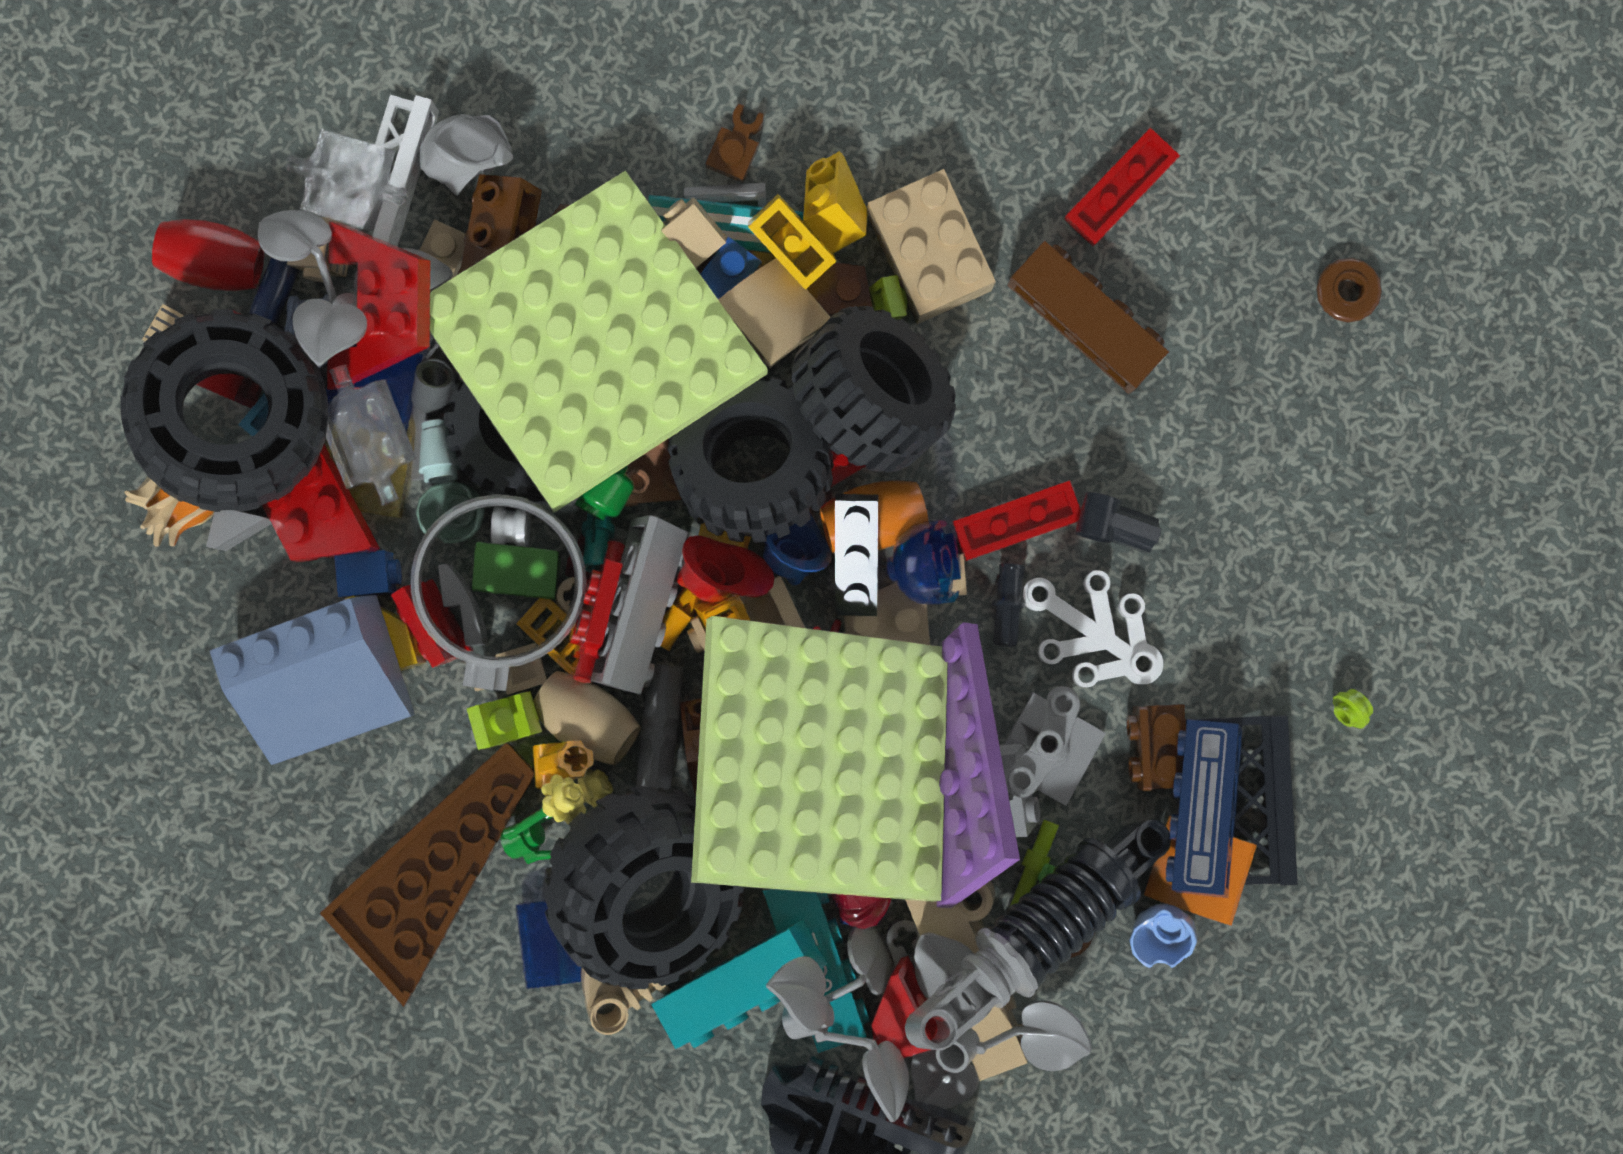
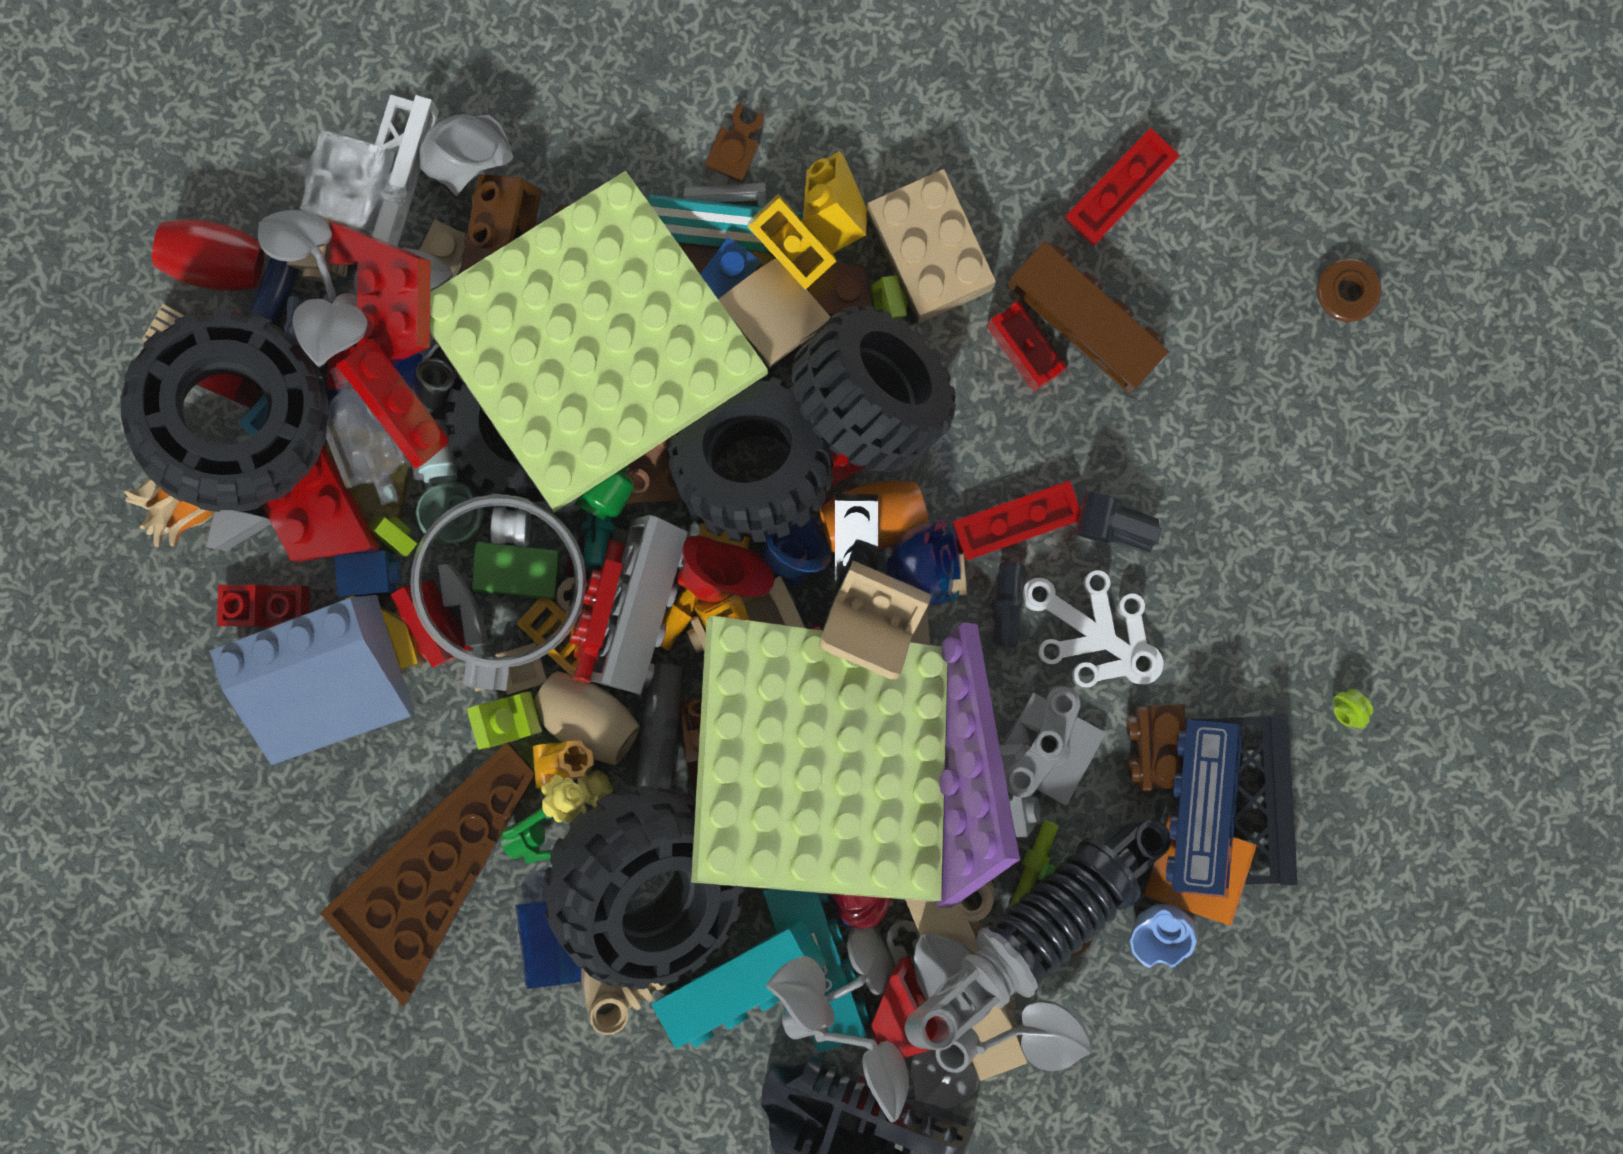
(260, 604): none -> red slope
(393, 403): none -> red plate
(393, 534): none -> lime plate
(693, 230): tan brick -> none
(873, 620): none -> tan bracket
(1026, 346): none -> red hinge

